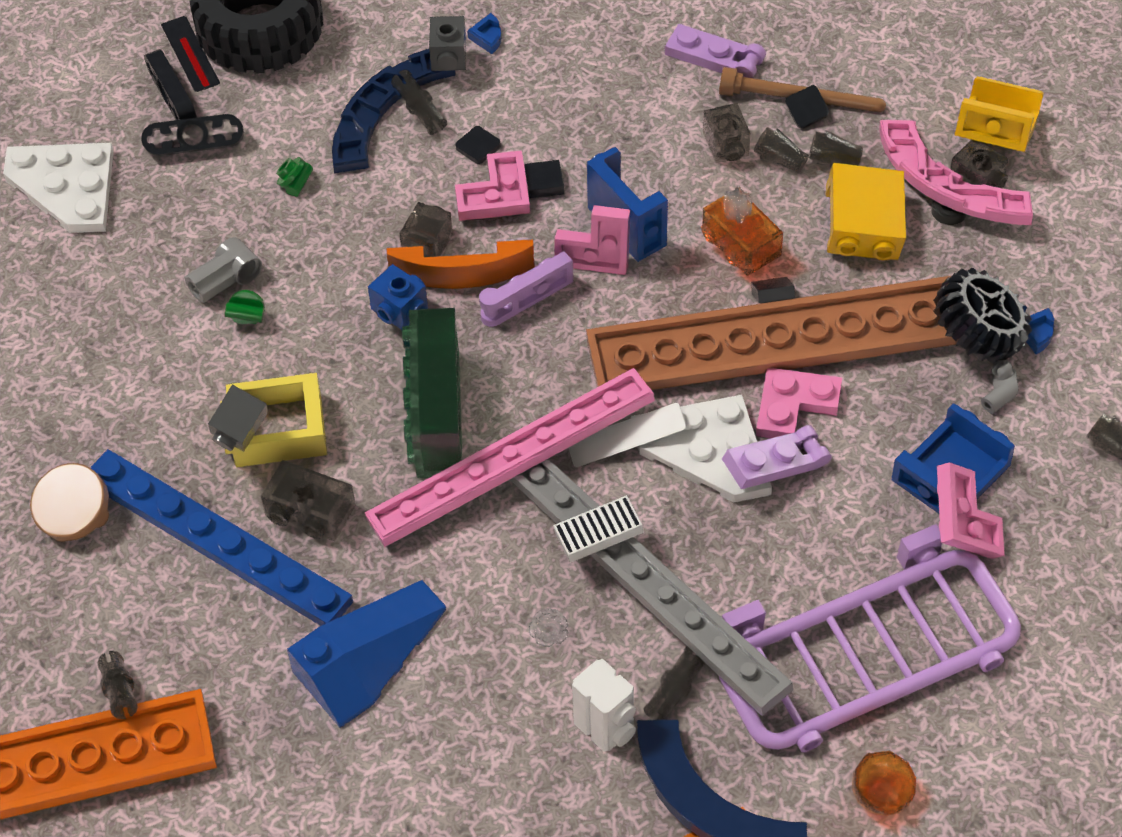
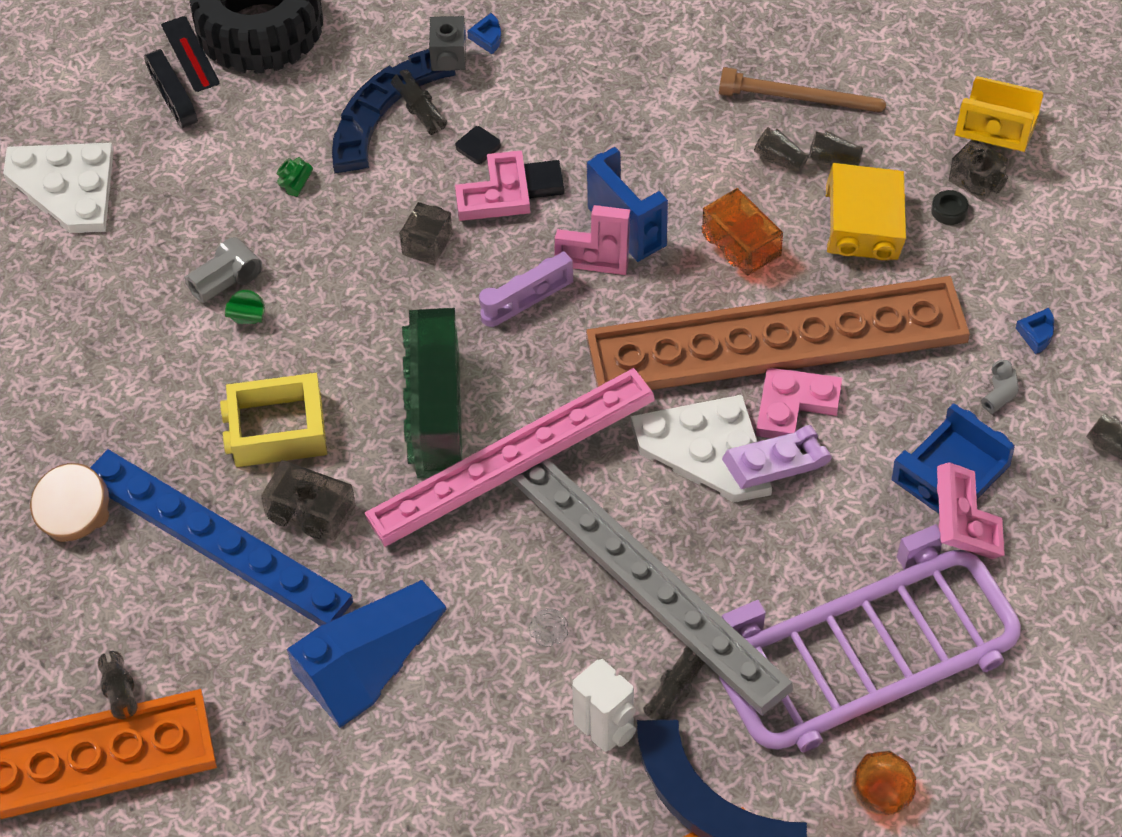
(168, 146): black beam -> none
(237, 419): dark grey brick -> none
(395, 294): blue brick -> none
(465, 270): orange slope -> none
(598, 529): white tile -> none
(628, 434): white sticker -> none
(713, 51): lavender plate -> none
(726, 133): clear smoke brick -> none
(737, 204): clear plate -> none
(773, 290): black tile -> none
(807, 106): black piece -> none
(945, 186): bright pink tile -> none
(982, 315): black gear -> none

